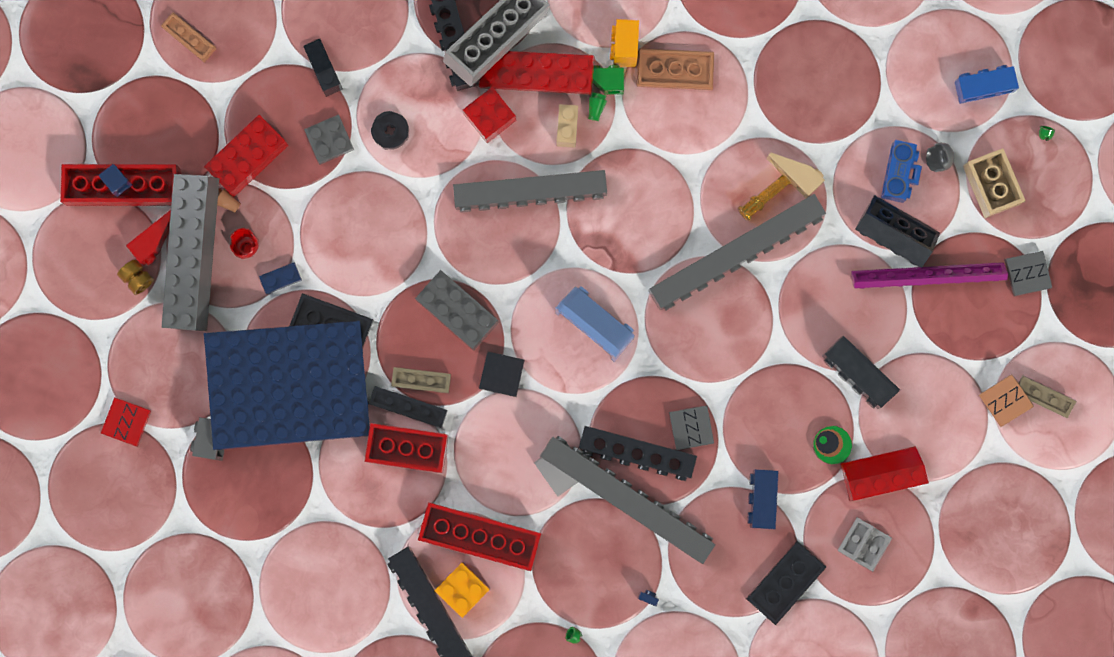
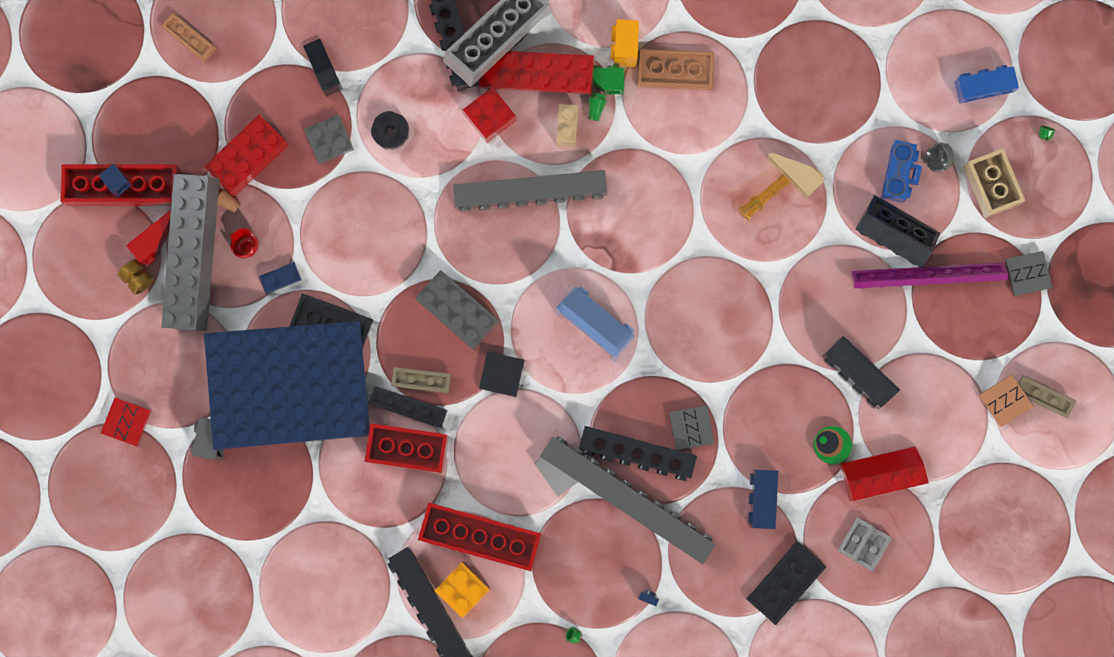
(737, 252): dark grey brick -> none

